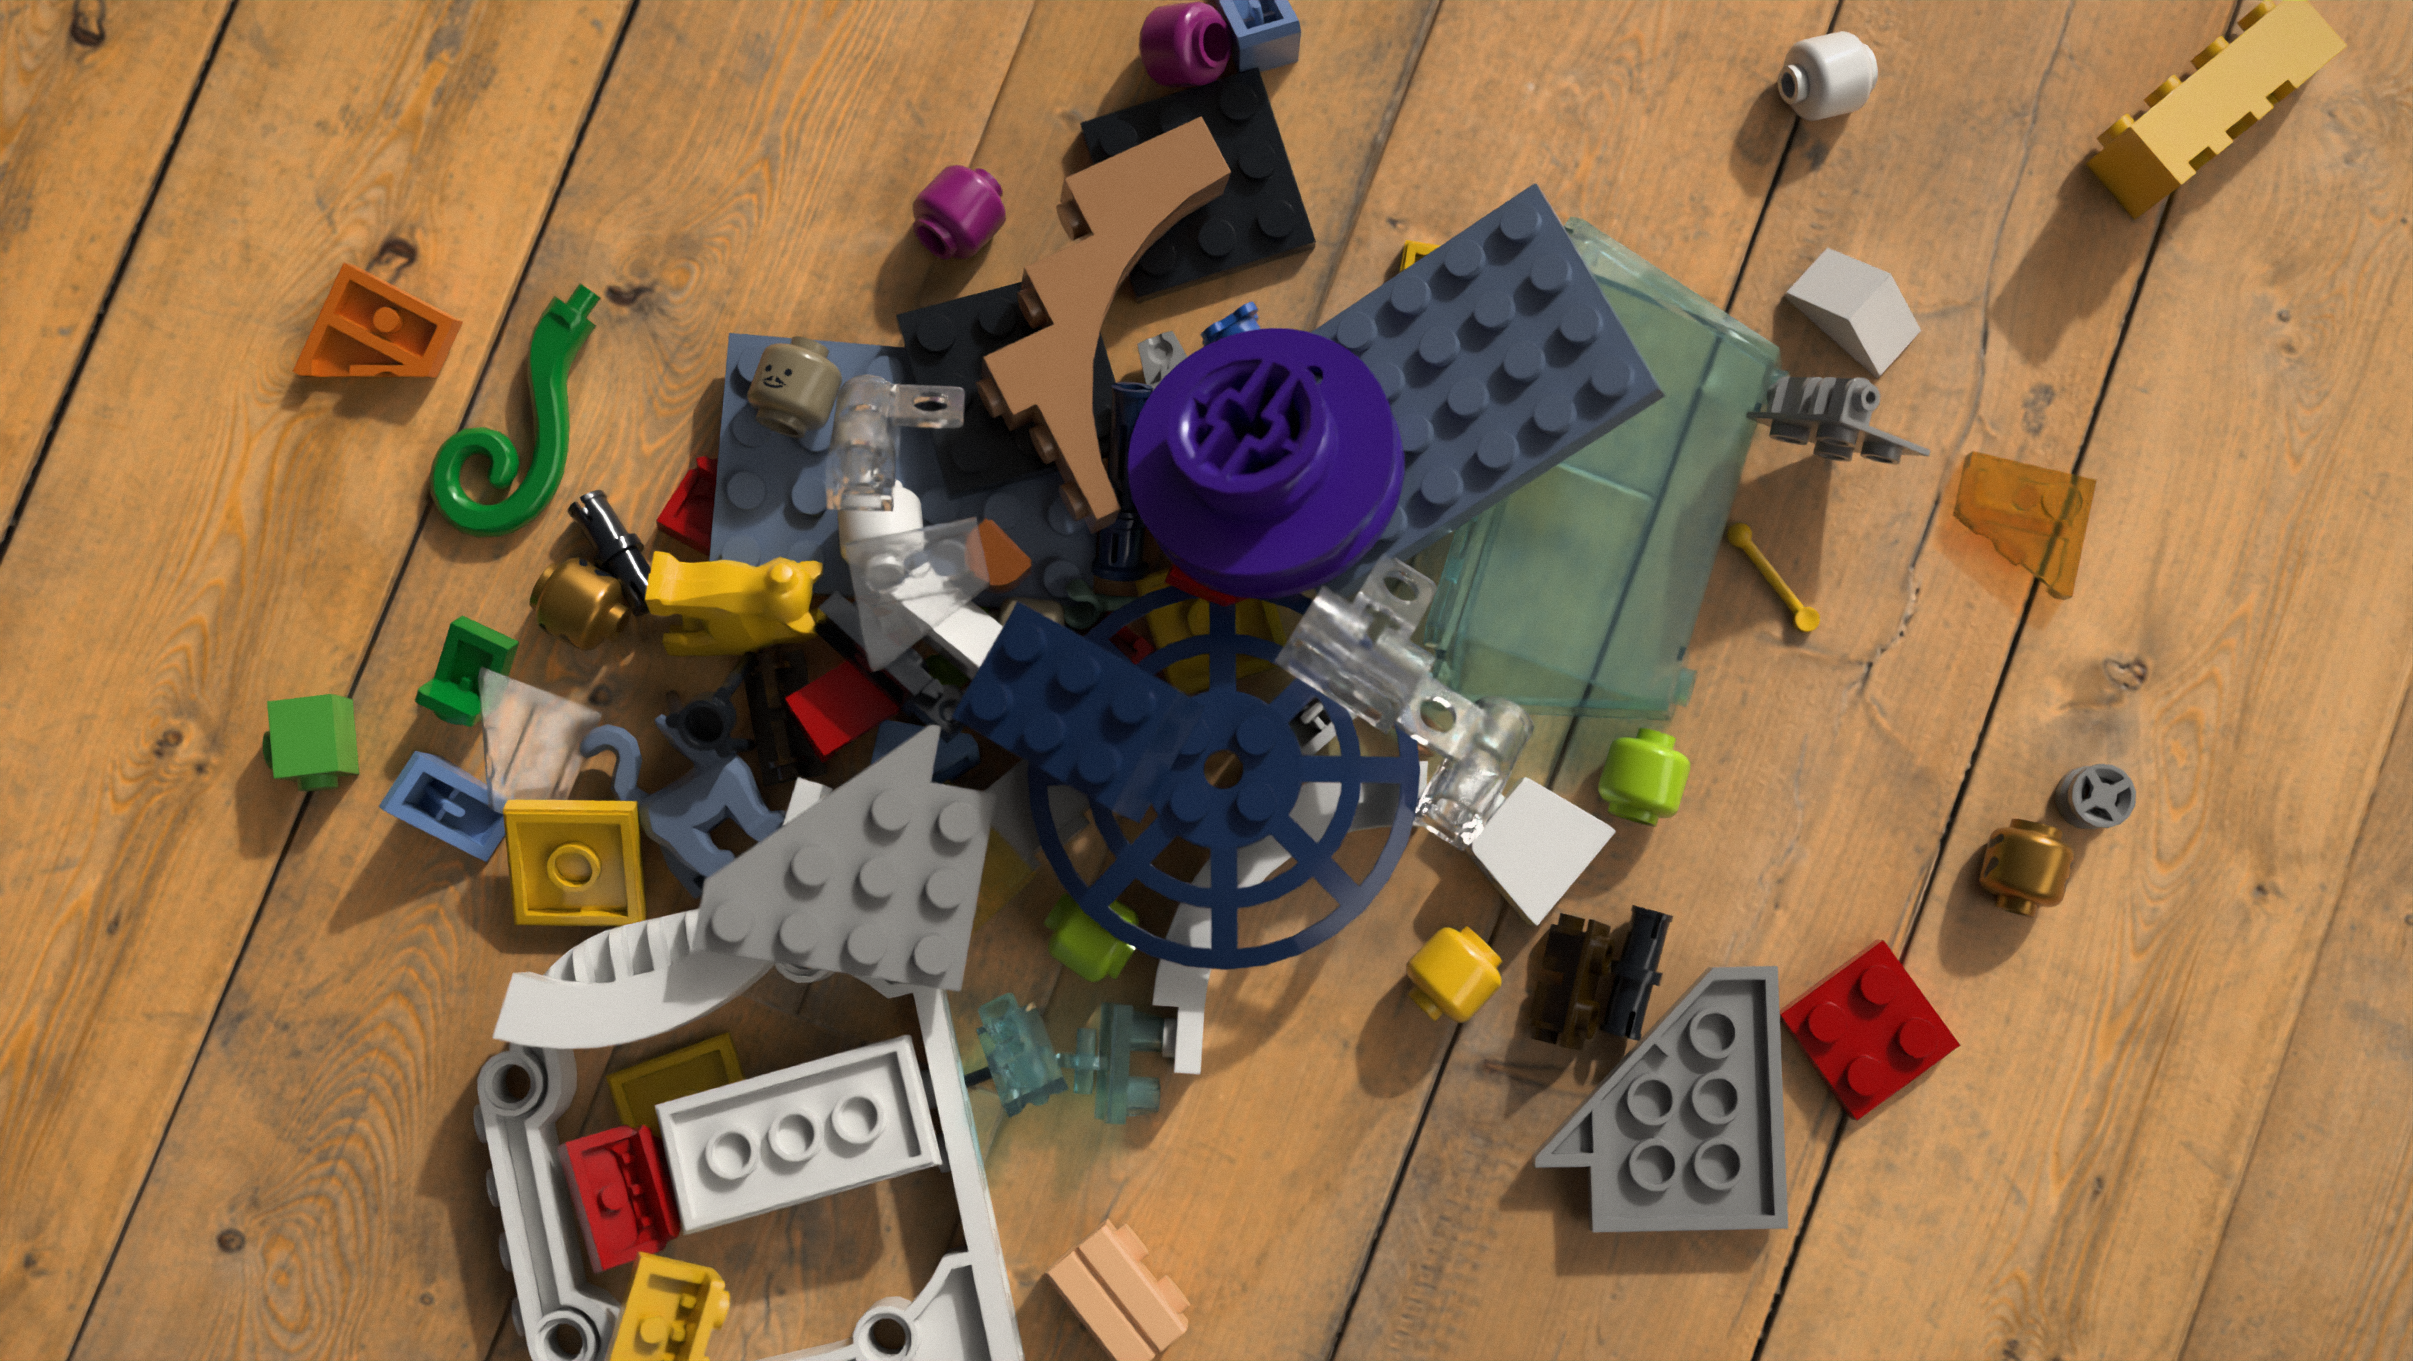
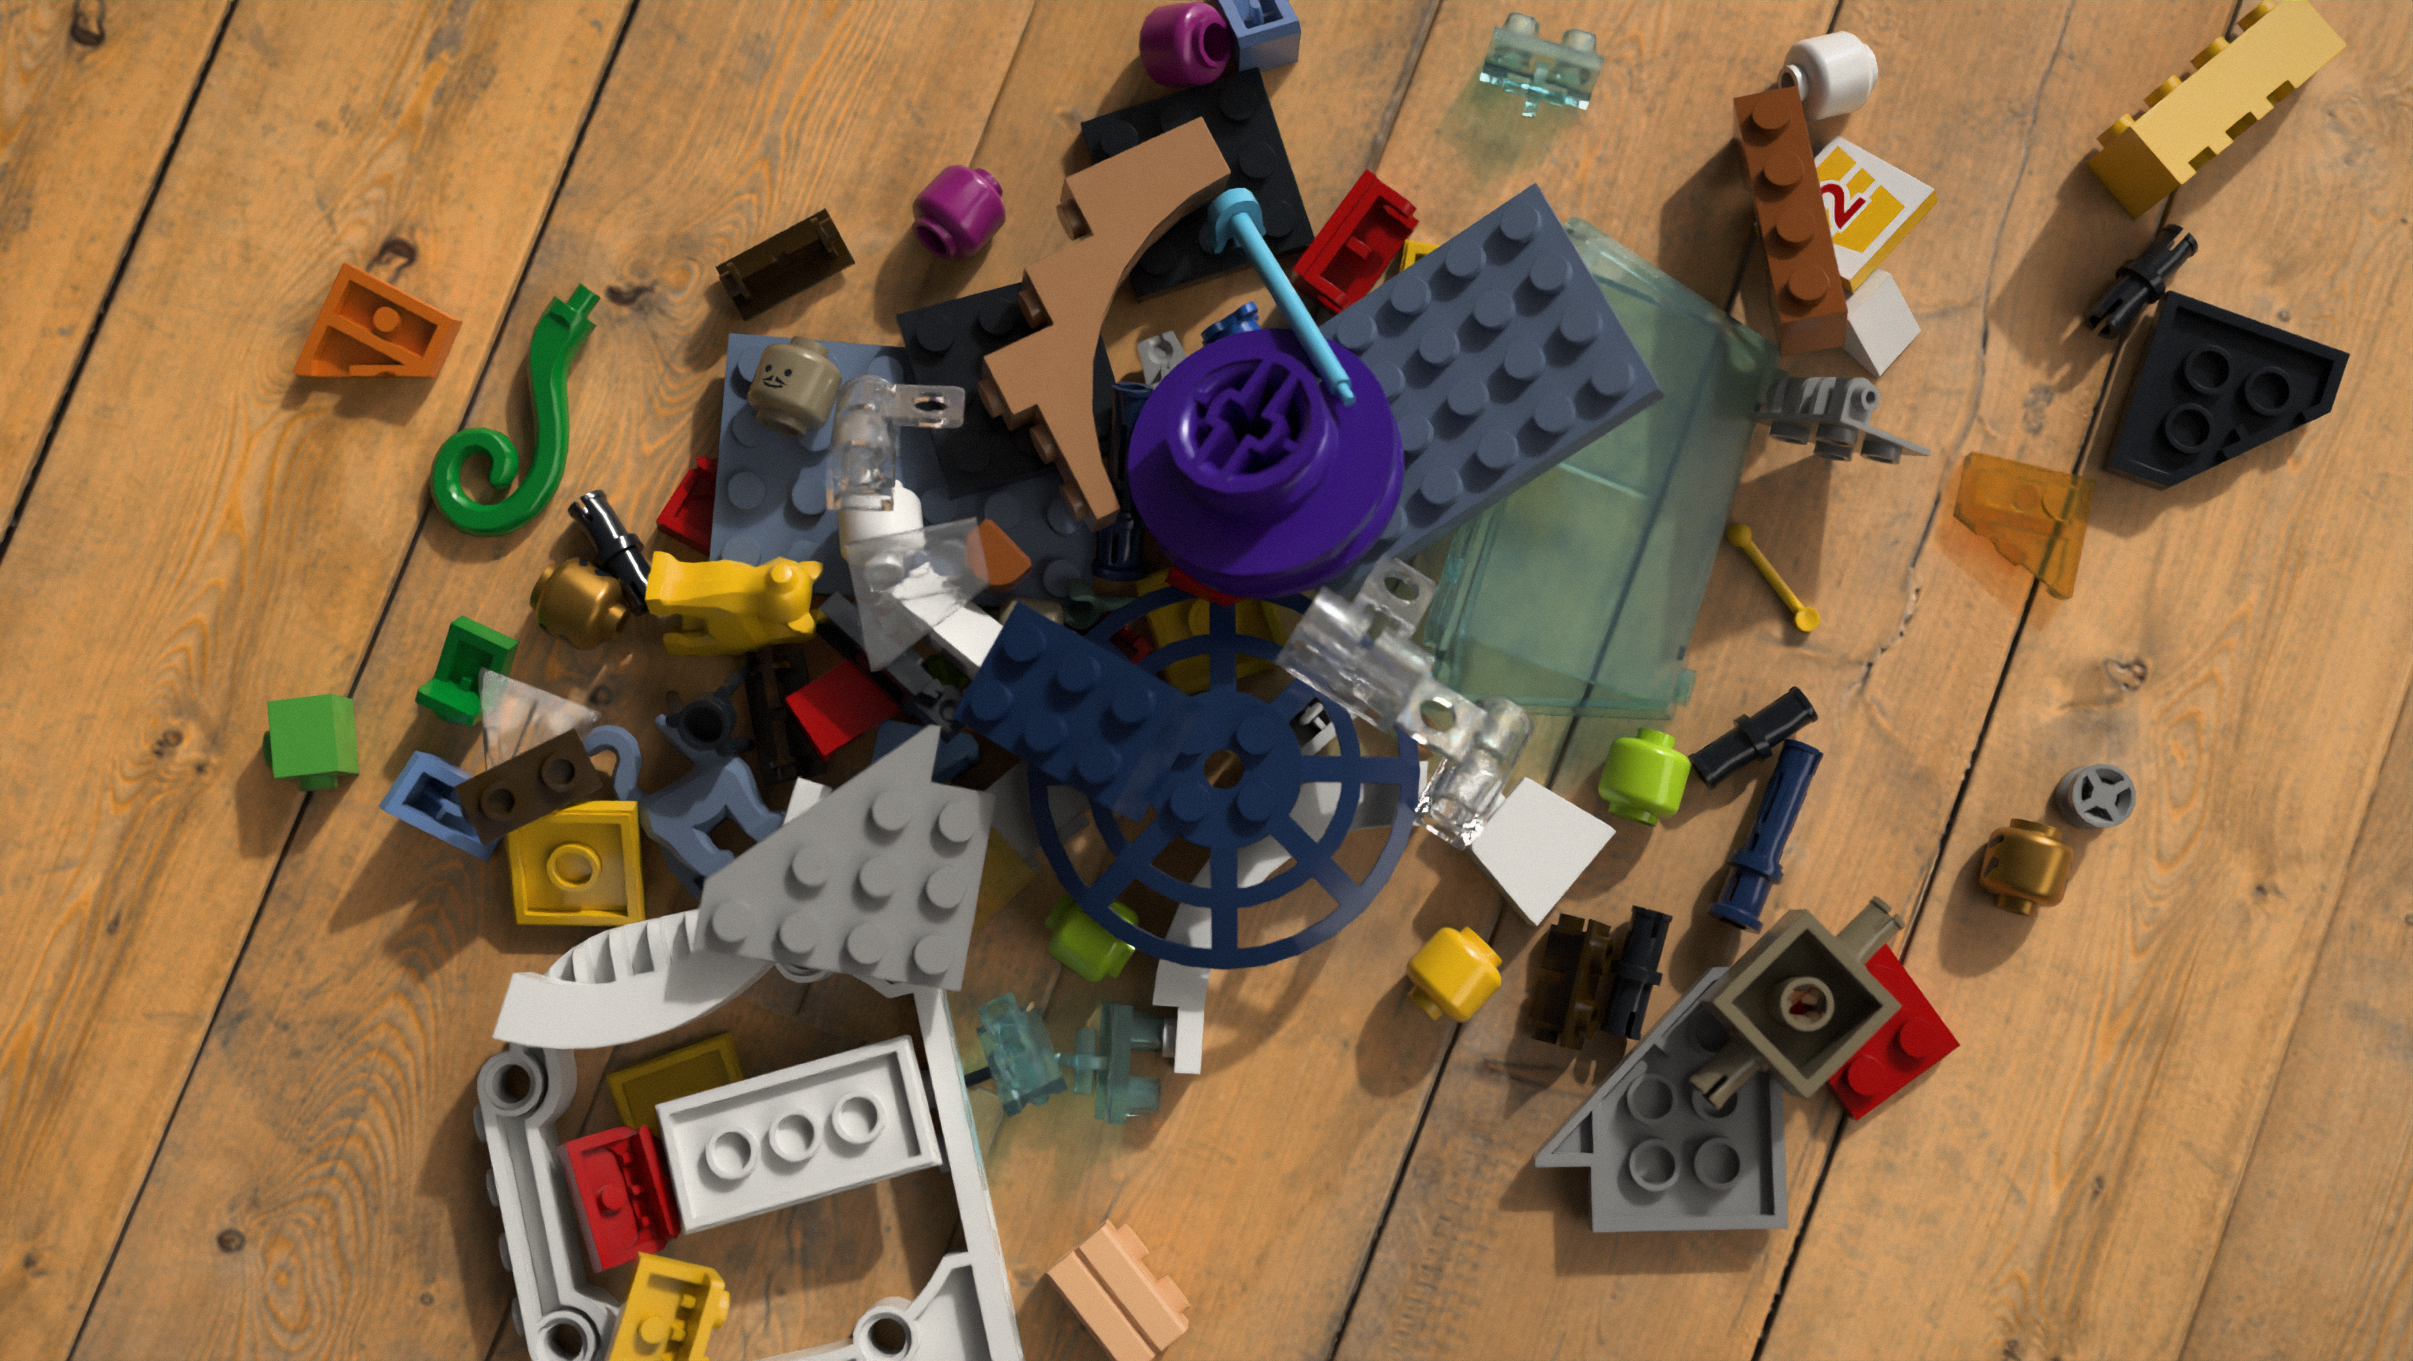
(527, 787): none -> dark brown hinge
(785, 265): none -> dark brown hinge
(1239, 217): none -> medium azure piece
(1355, 245): none -> red hinge
(1542, 67): none -> clear light blue hips
(1753, 737): none -> black pin
(1757, 864): none -> dark blue pin
(1792, 221): none -> dark orange arch
(1841, 1003): none -> dark tan brick
(1866, 207): none -> tile
(2140, 281): none -> black pin
(2215, 390): none -> black plate

